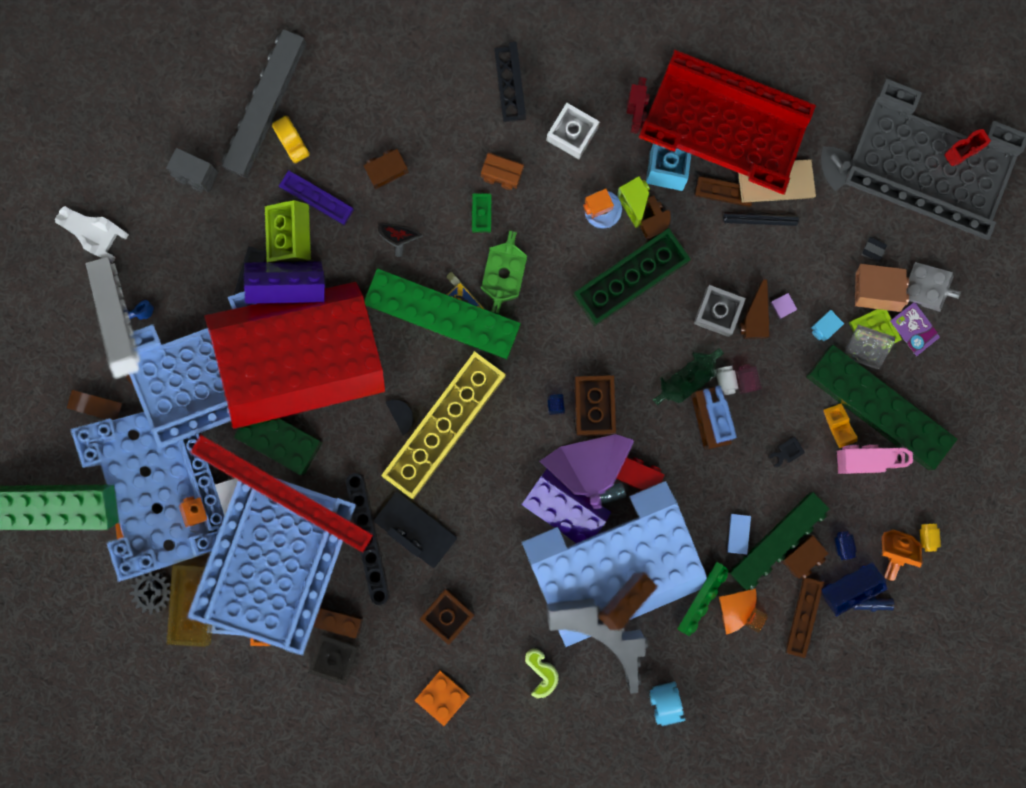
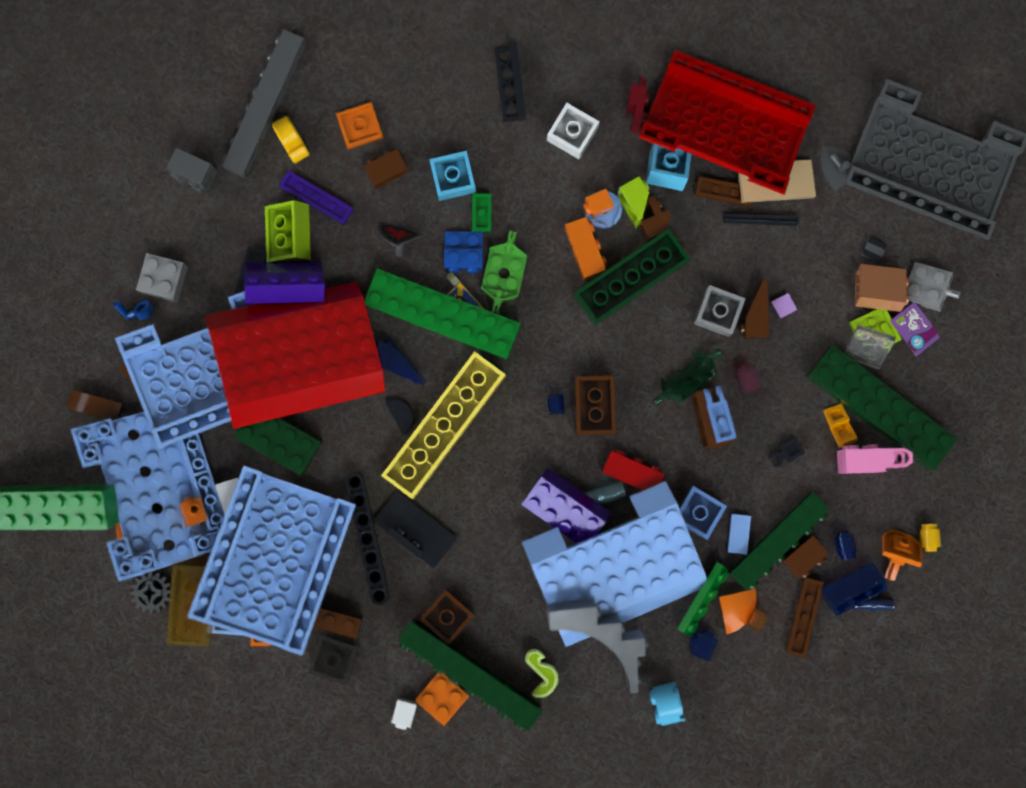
(93, 232): white animal -> none
(112, 317): white brick -> none
(162, 277): none -> light grey brick
(281, 493): red plate -> none
(359, 125): none -> orange tile
(394, 362): none -> clear blue slope
(404, 713): none -> white brick
(452, 175): none -> medium azure brick
(463, 251): none -> blue plate
(471, 675): none -> dark green brick
(502, 171): dark orange brick -> none
(586, 248): none -> orange brick
(589, 465): medium lavender panel -> none
(627, 601): reddish brown brick -> none
(700, 512): none -> medium blue brick
(703, 644): none -> clear blue brick
(727, 380): white brick -> none
(826, 326): medium azure brick -> none
(967, 147): red brick -> none

